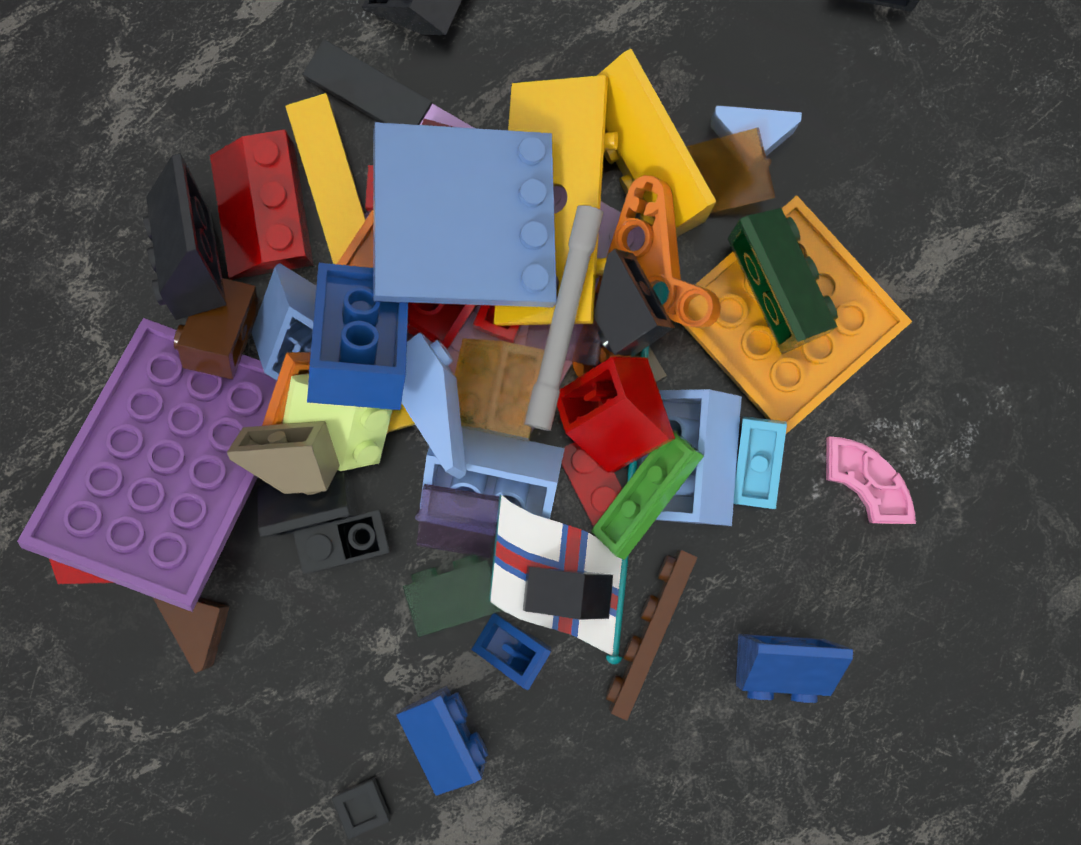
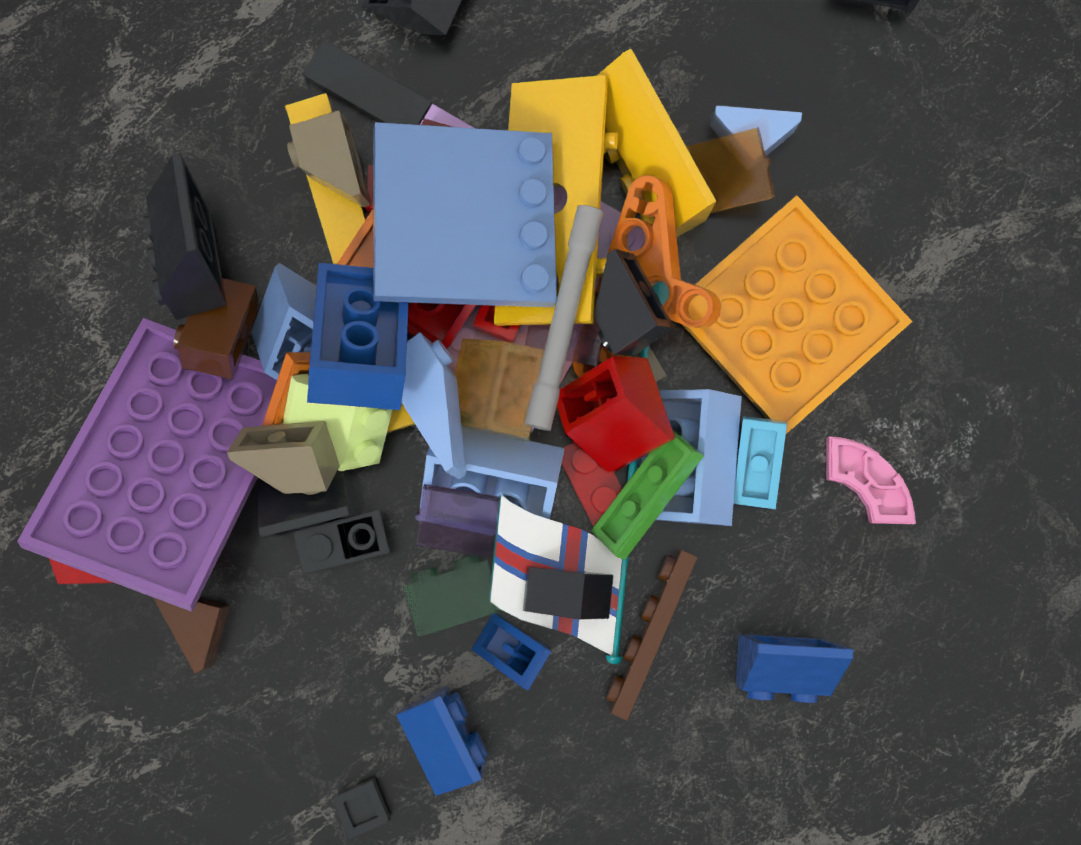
(261, 205): red slope -> none
(329, 155): none -> dark tan slope
(782, 279): dark green slope -> none

